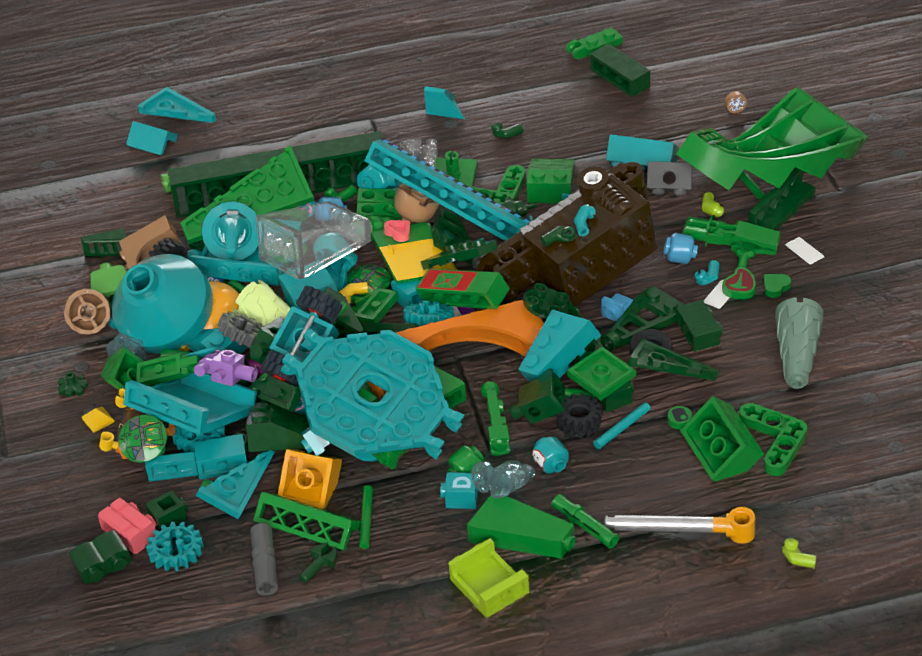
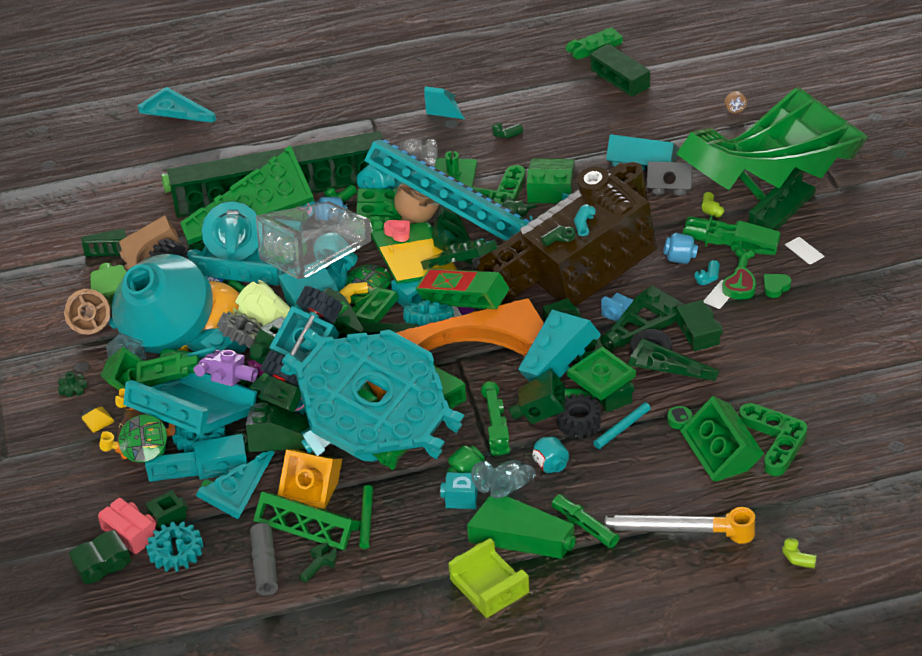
(149, 138): teal panel -> none
(542, 300): dark green dish -> none
(798, 333): sand green cone -> none

